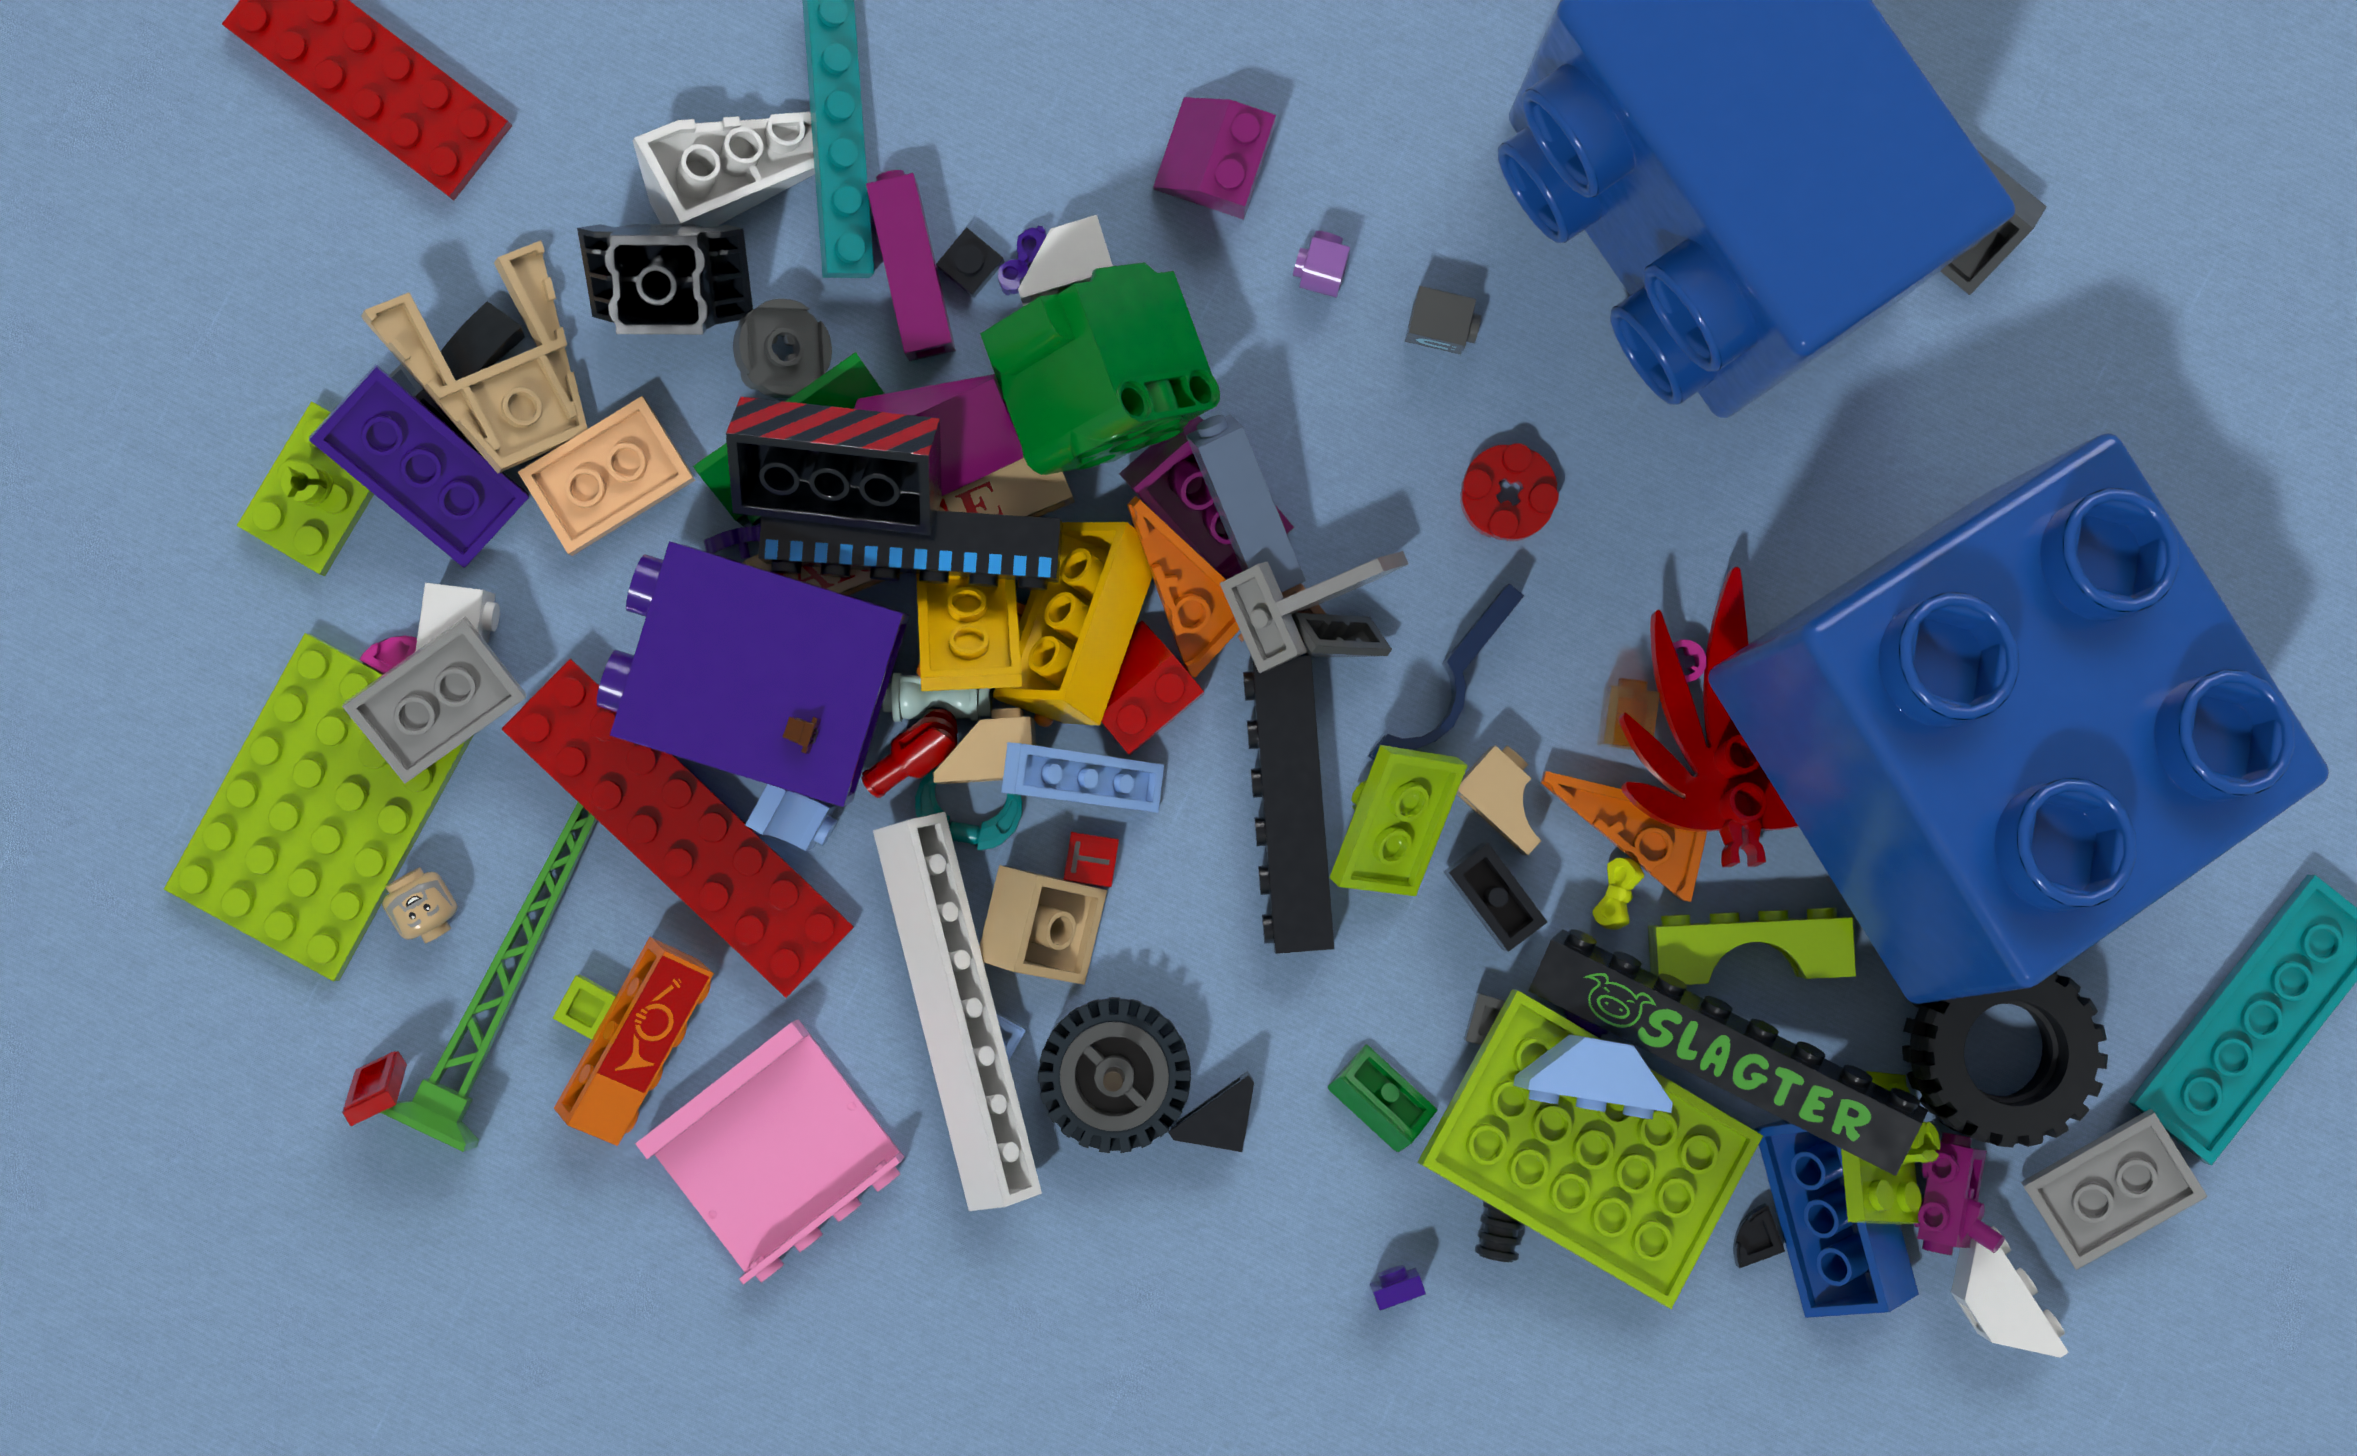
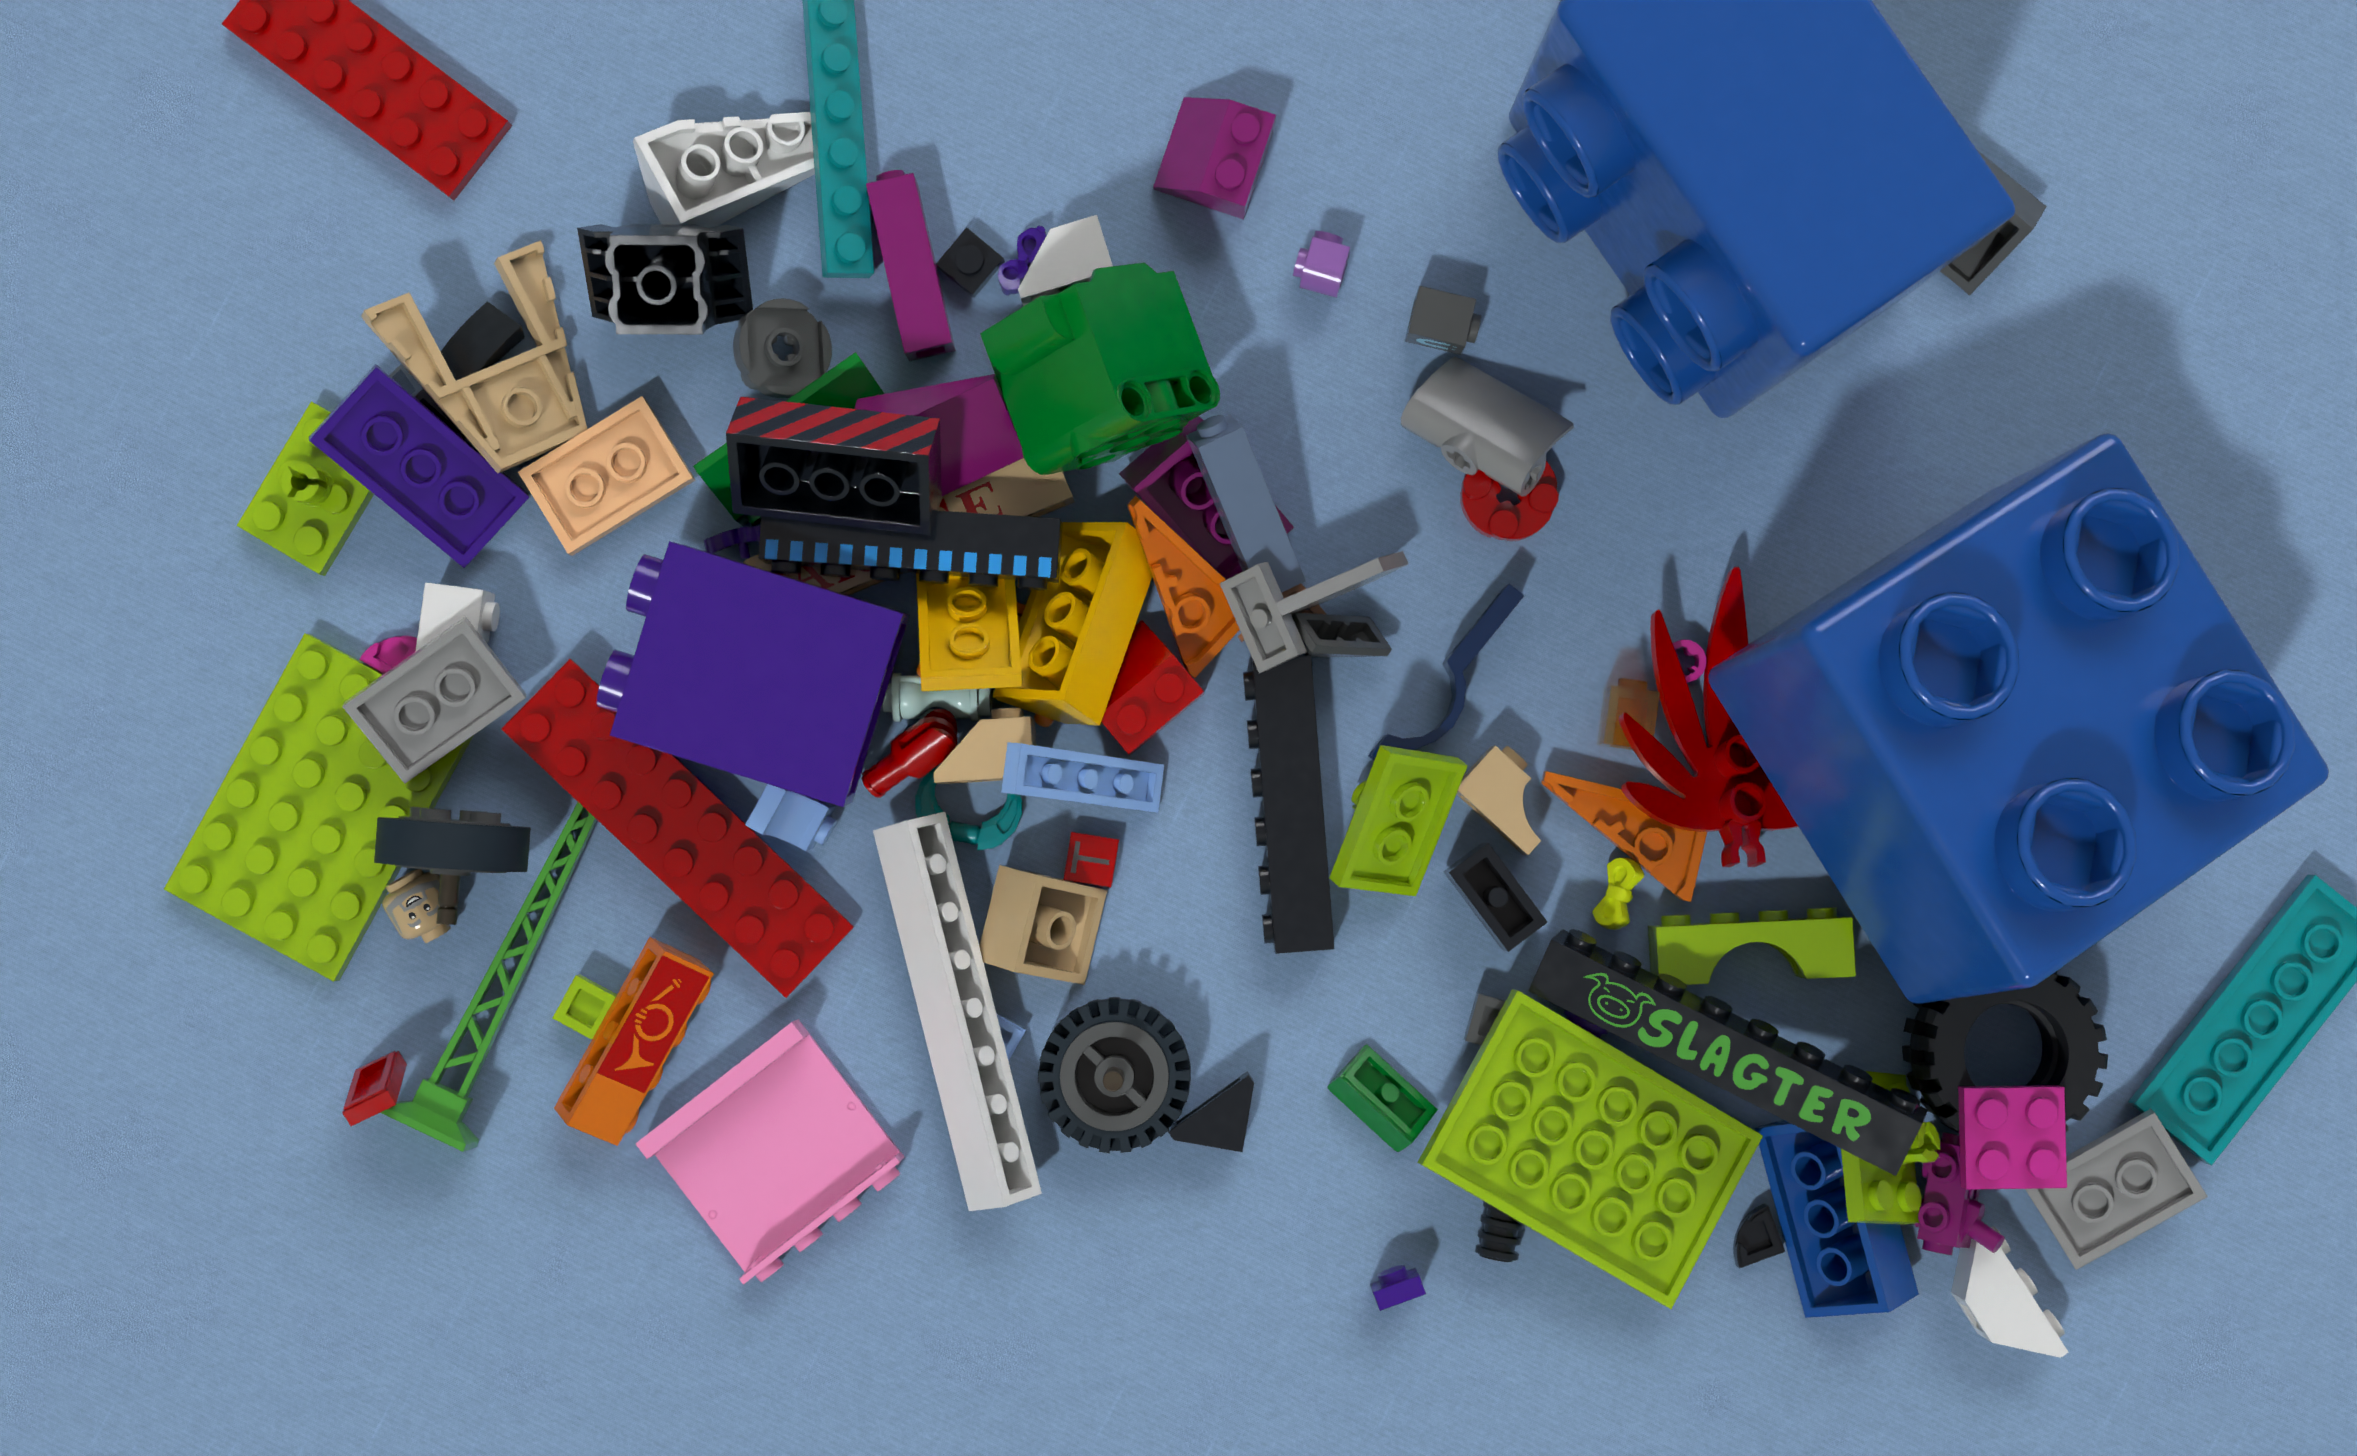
(452, 848): none -> black wheel
(802, 732): reddish brown piece -> none
(1484, 425): none -> light grey panel
(1596, 1075): light blue slope -> none
(2012, 1137): none -> dark pink plate

